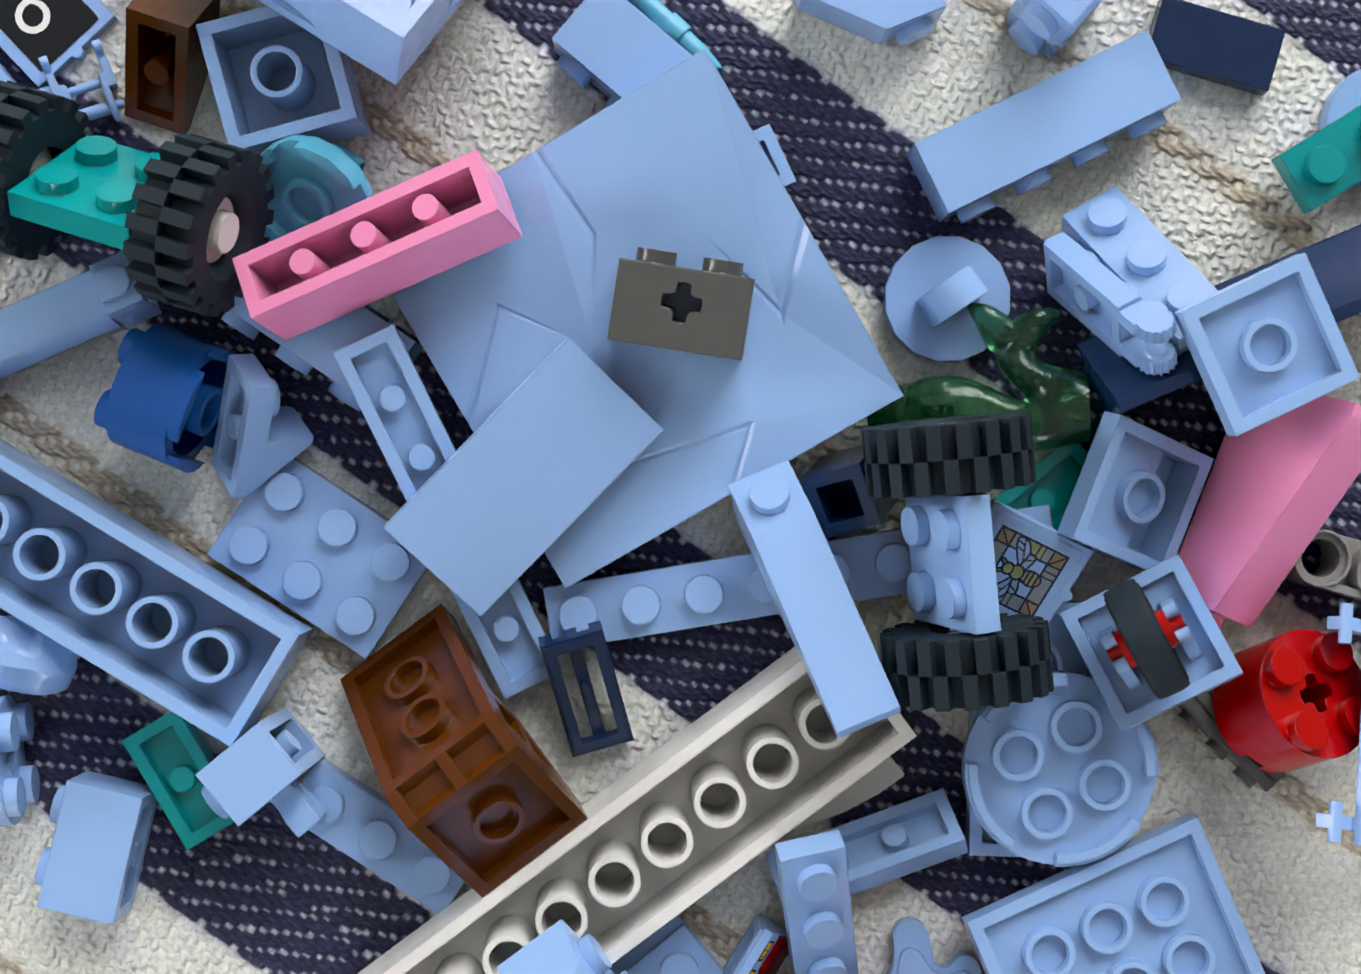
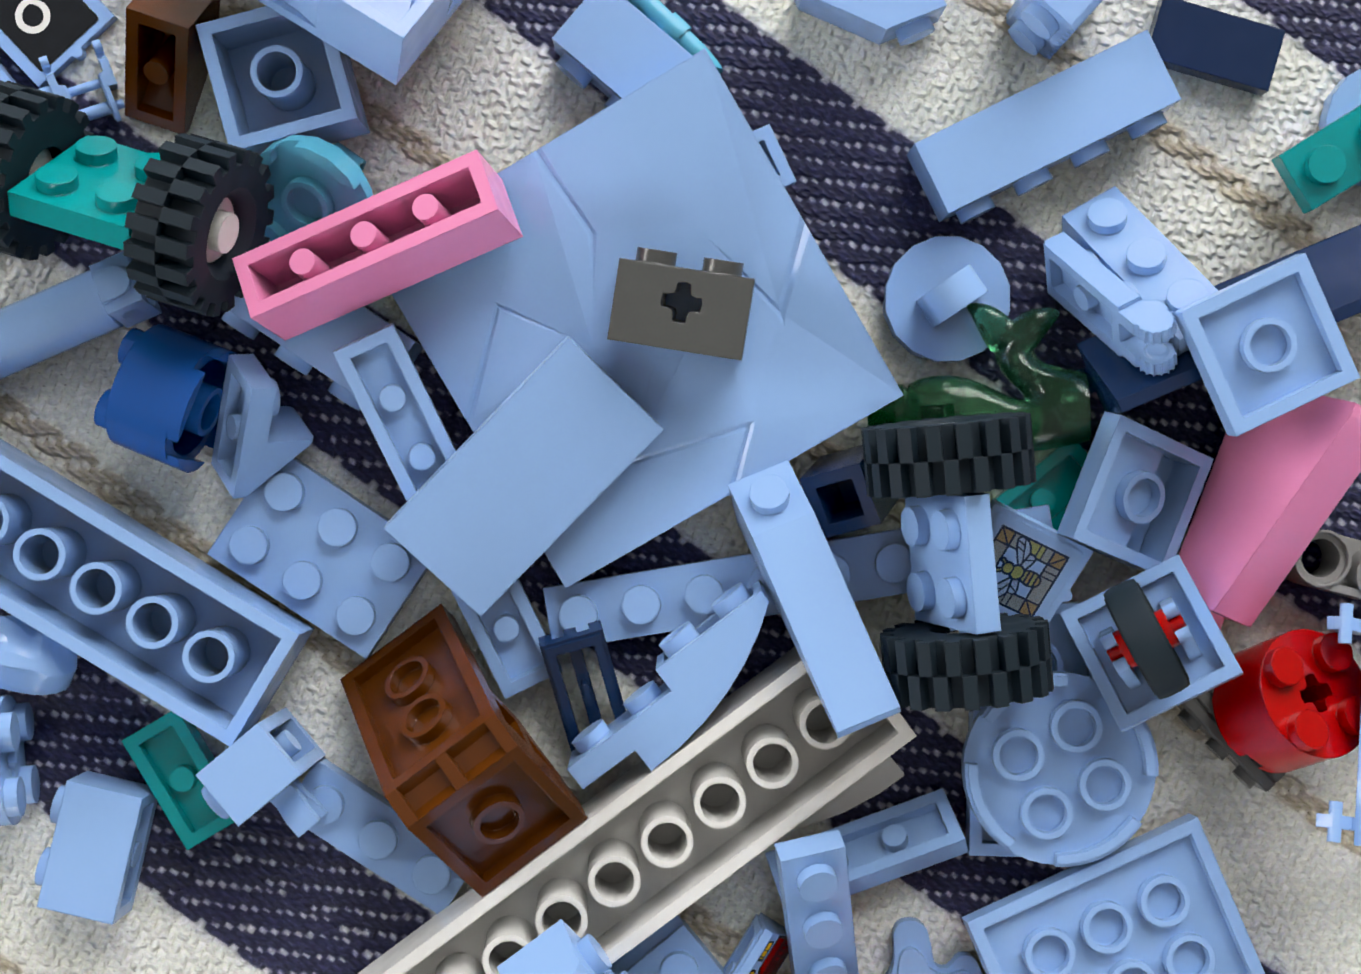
(697, 675): none -> light blue slope

